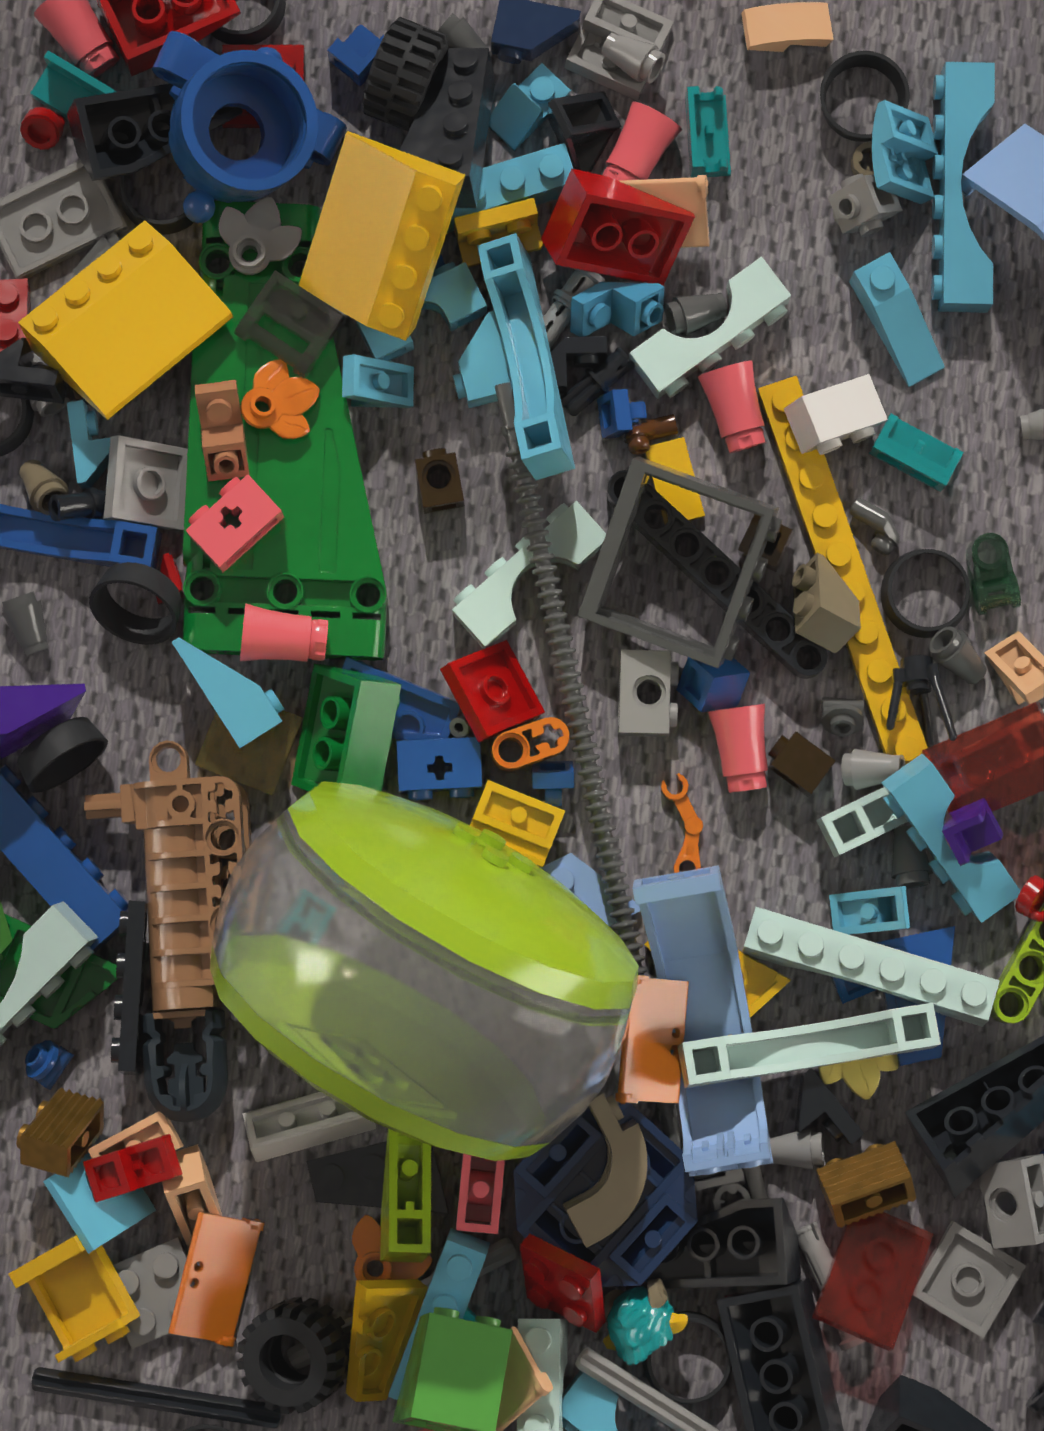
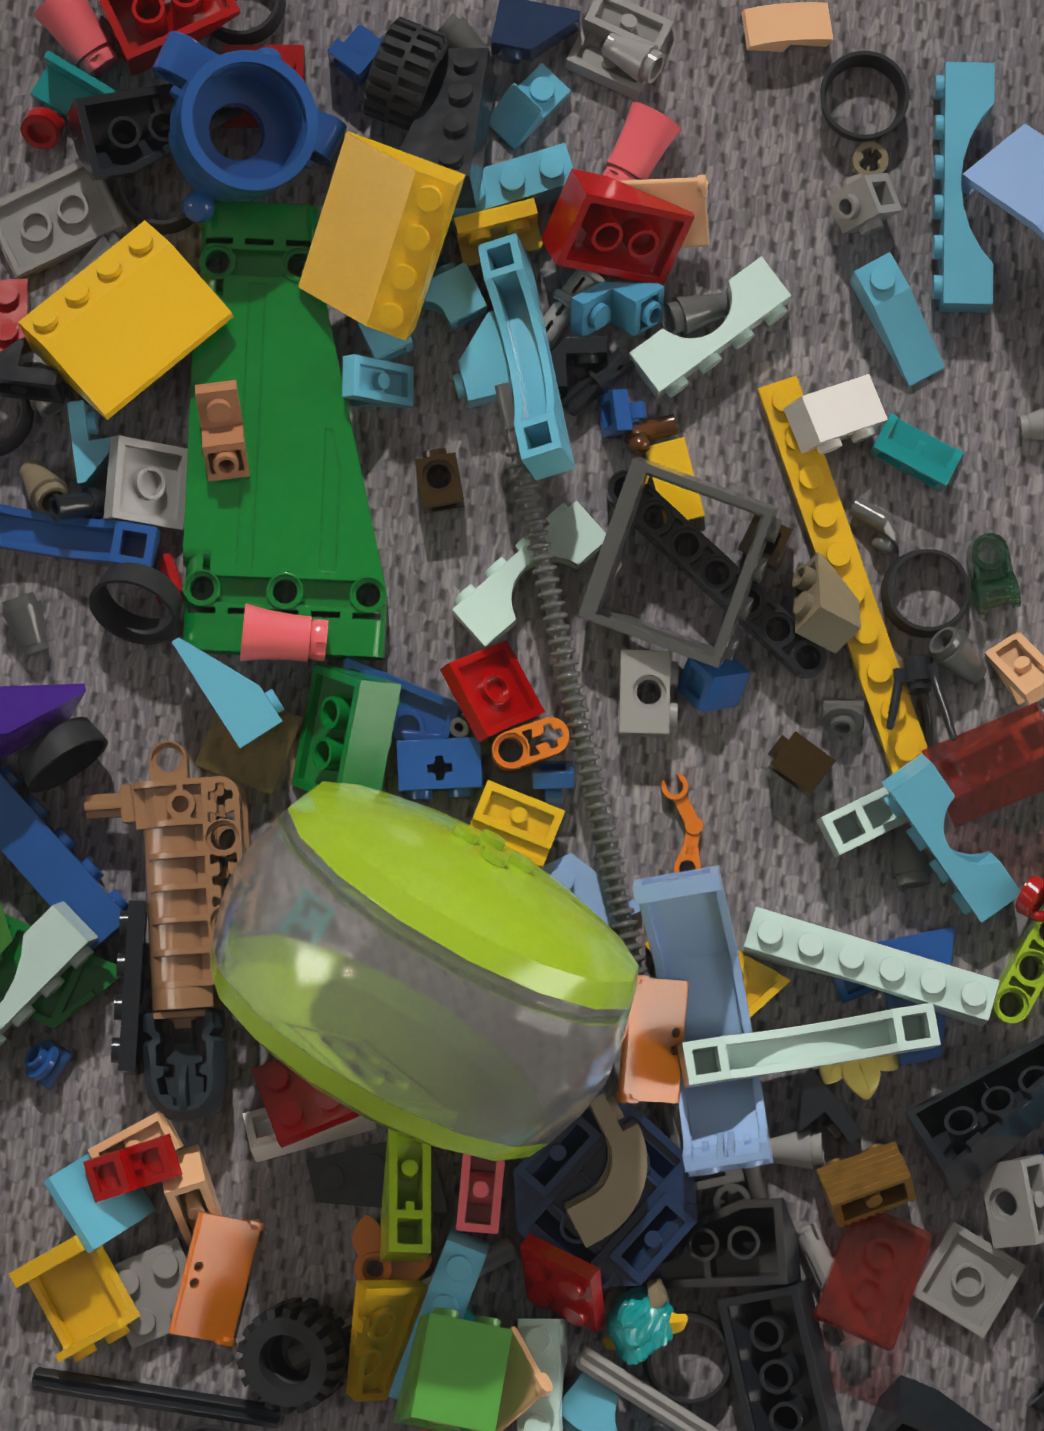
(61, 1132): pearl gold brick -> none
(257, 518): coral brick -> none
(260, 231): light grey plate -> none
(285, 398): orange plate -> none
(296, 312): clear smoke plate -> none
(296, 1106): none -> red plate
(584, 125): black slope -> none
(707, 132): teal hinge -> none
(735, 405): coral plant -> none
(741, 746): coral plant -> none
(868, 768): light grey cone -> none
(870, 911): medium azure slope -> none
(899, 152): medium azure slope -> none
(971, 829): dark purple panel -> none

